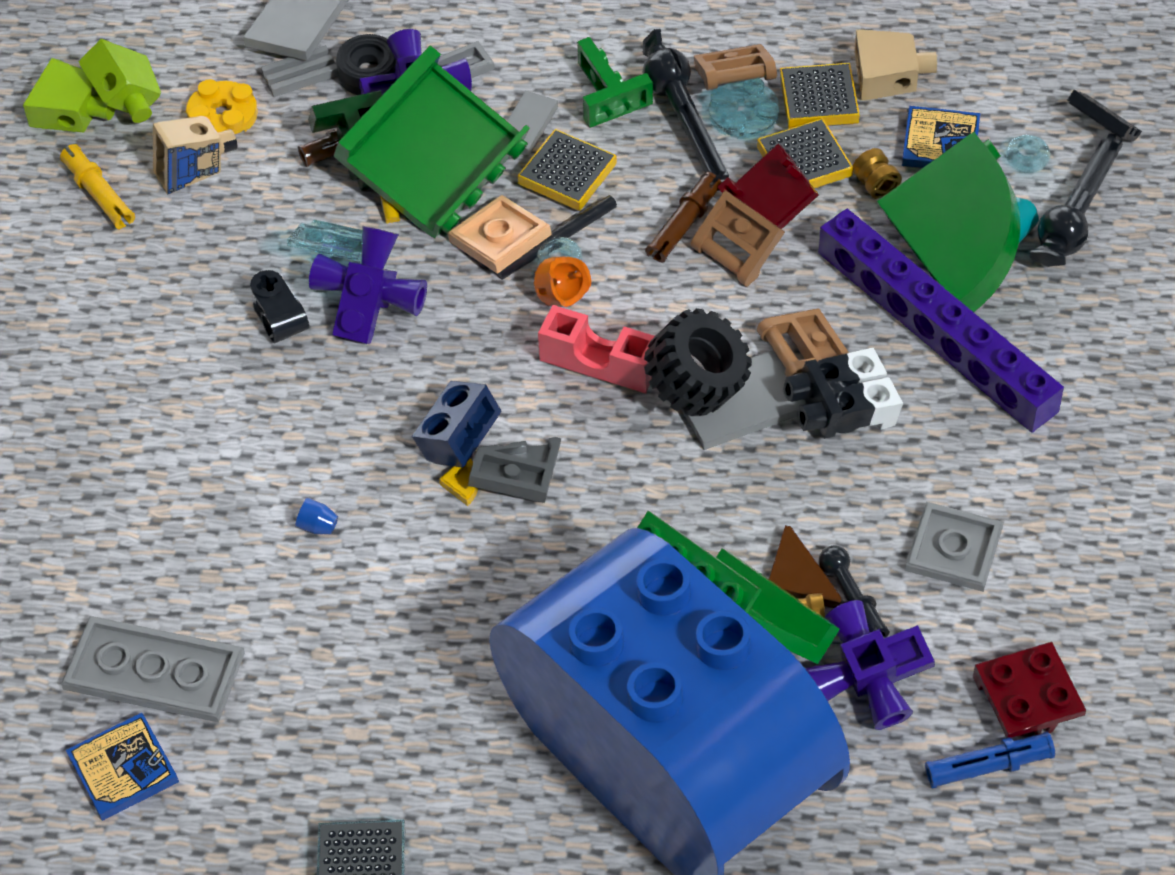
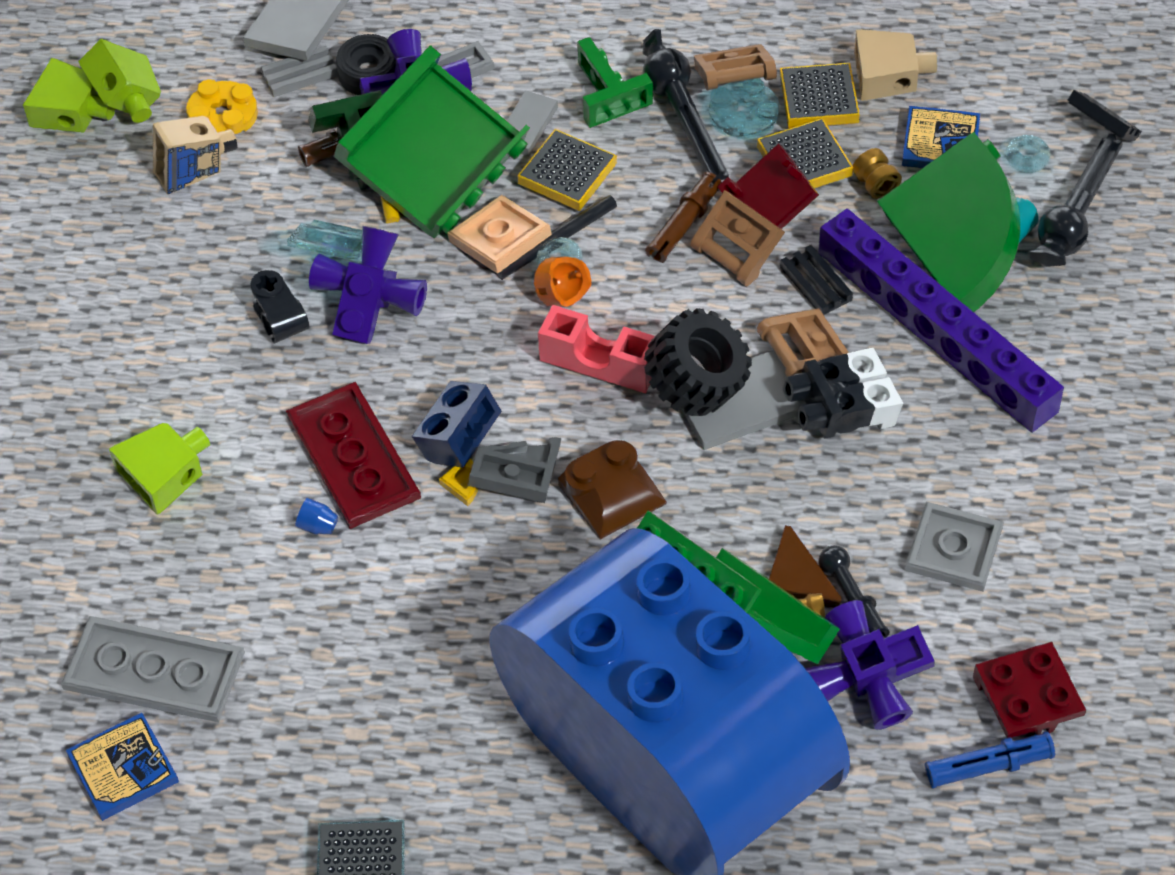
(89, 176): yellow pin -> none
(160, 463): none -> lime torso
(353, 455): none -> dark red tile
(610, 487): none -> reddish brown slope
(826, 271): none -> black tile

